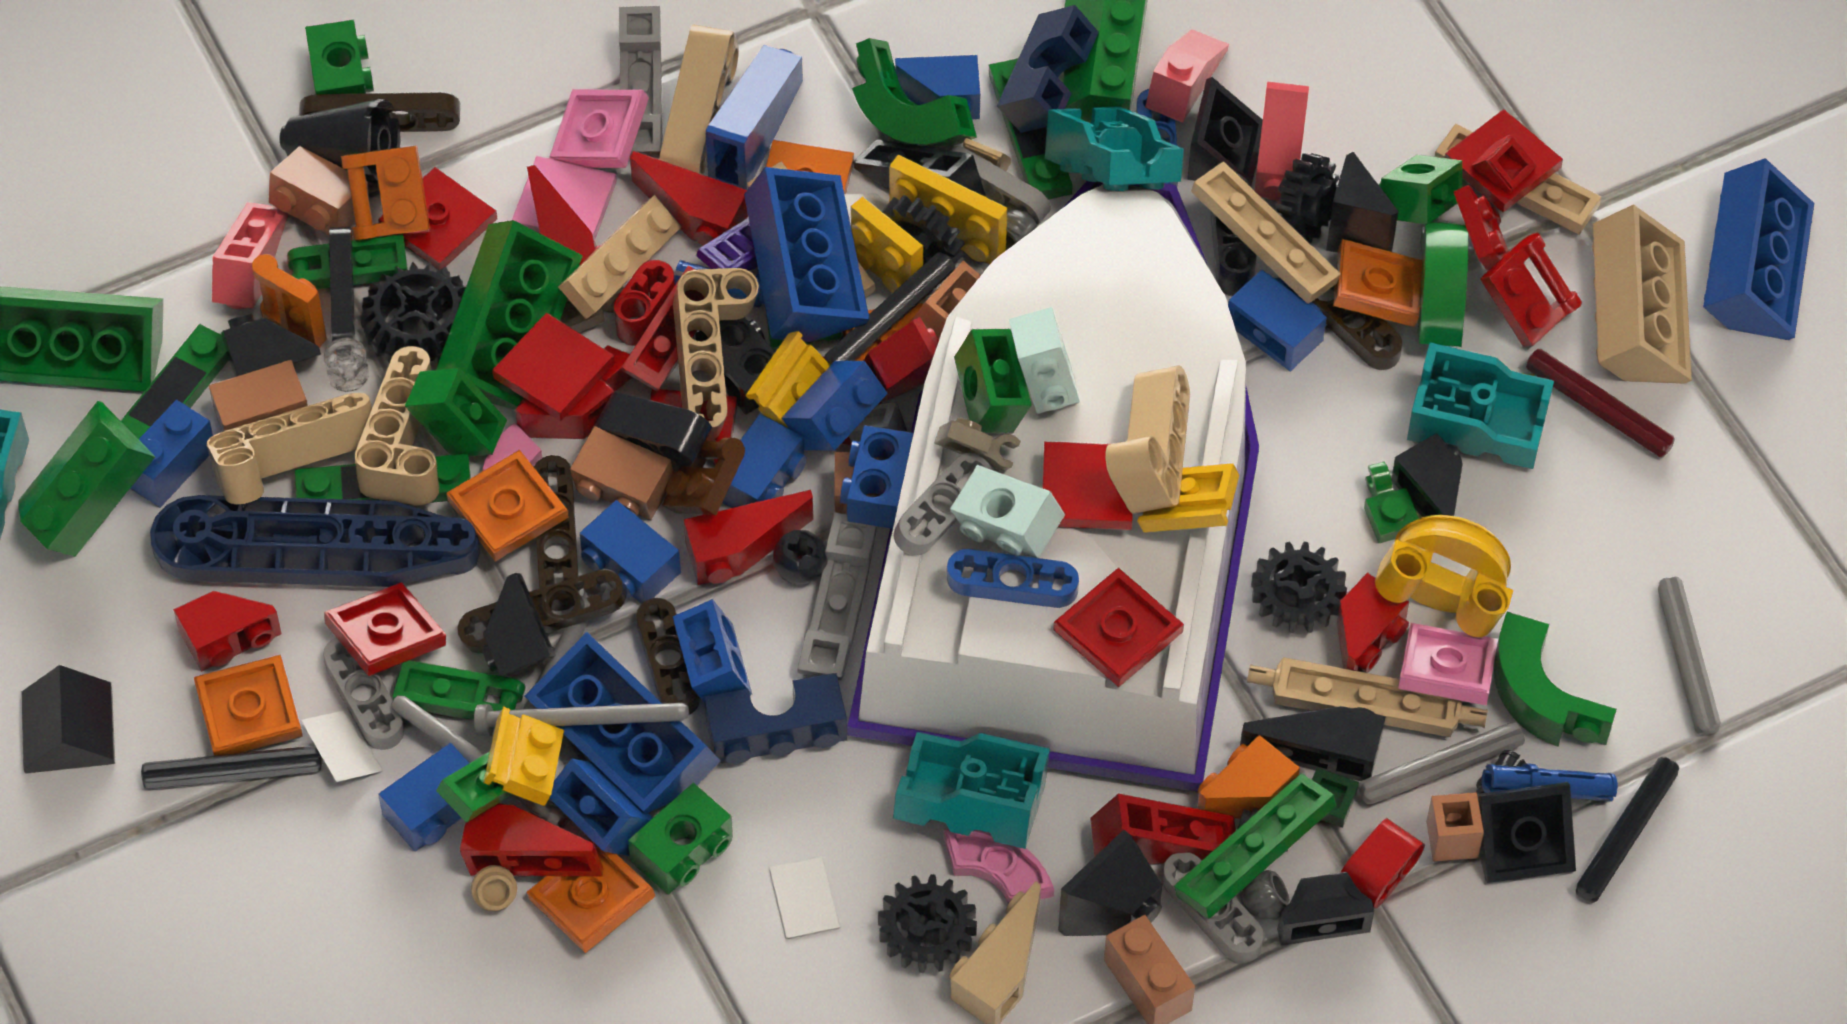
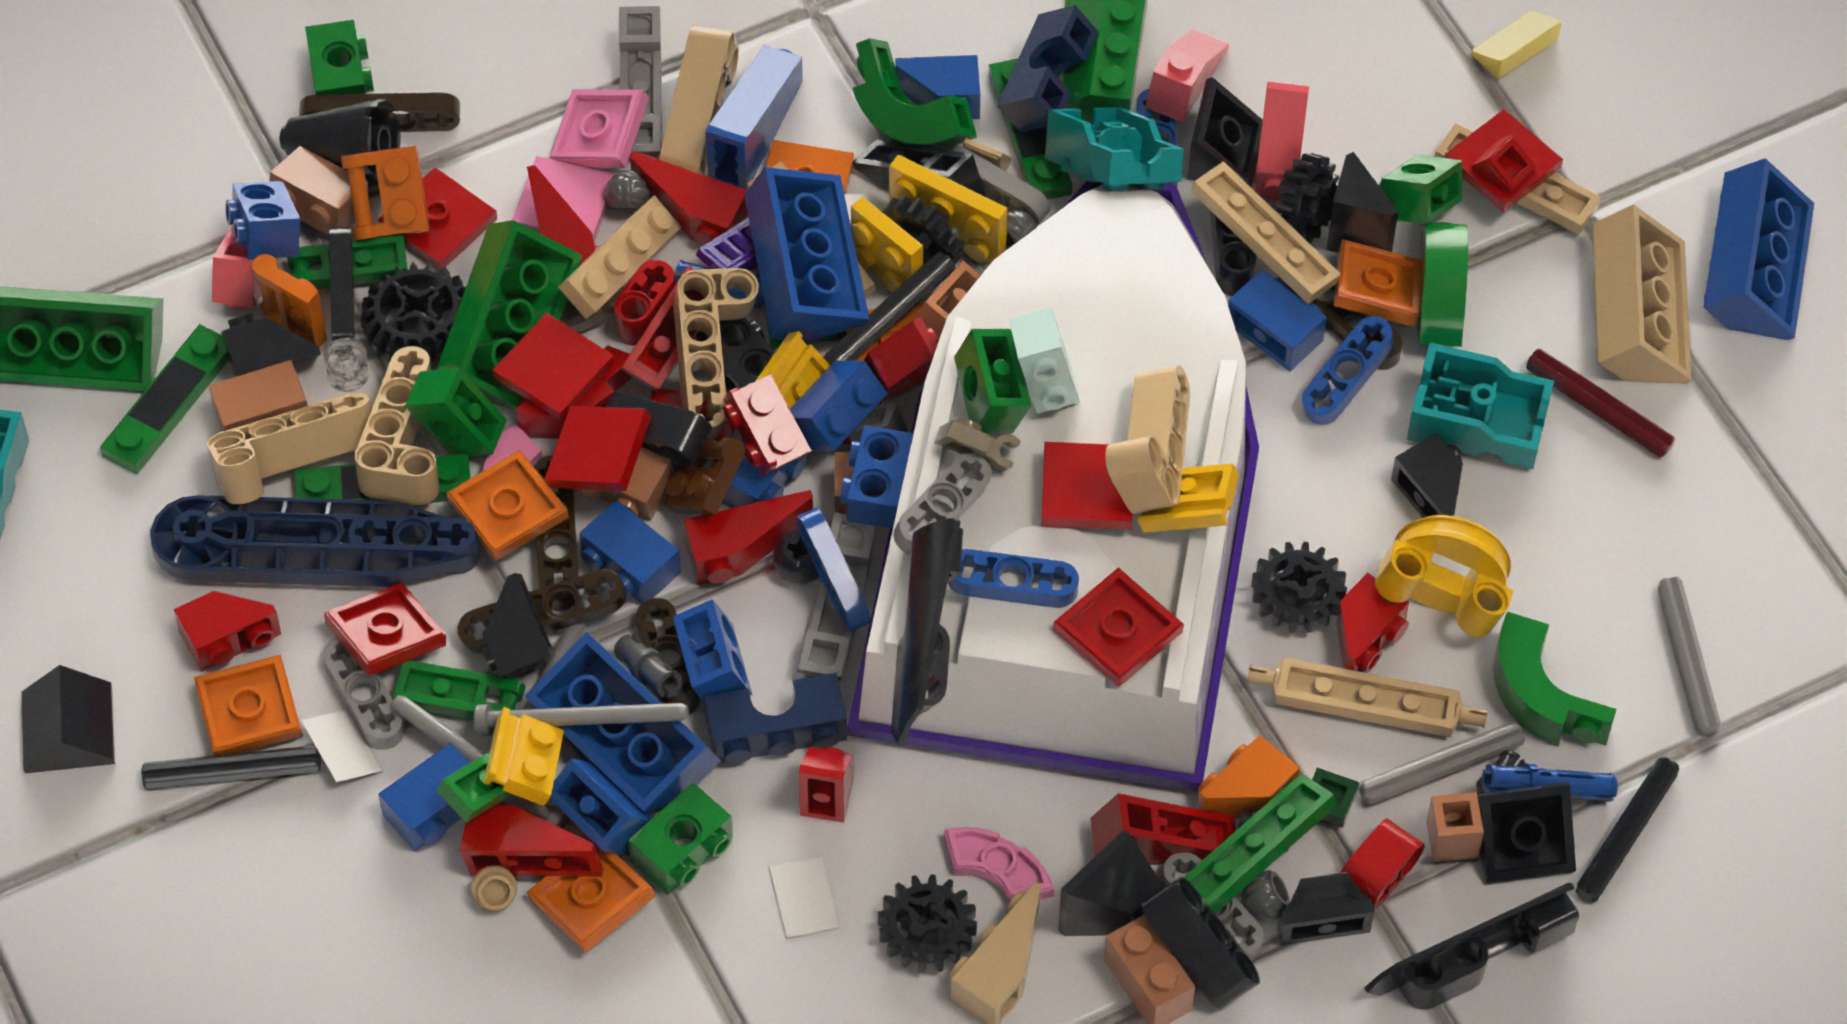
(83, 482): green slope -> none
(179, 448): blue brick -> none
(264, 219): none -> blue brick
(598, 448): none -> red tile
(626, 190): none -> dark grey piece
(648, 666): none -> dark grey pin
(765, 425): none -> bracket
(825, 783): none -> red slope
(833, 569): none -> beam
(926, 644): none -> black panel
(974, 785): teal piece -> none
(1007, 512): light aqua brick -> none
(1201, 942): none -> black beam
(1329, 738): black slope -> none
(1375, 352): none -> blue beam
(1387, 508): green plate -> none
(1448, 664): bright pink tile -> none
(1482, 225): red plate -> none
(1517, 43): none -> light yellow slope
(1521, 297): red plate -> none
(1531, 924): none -> black panel

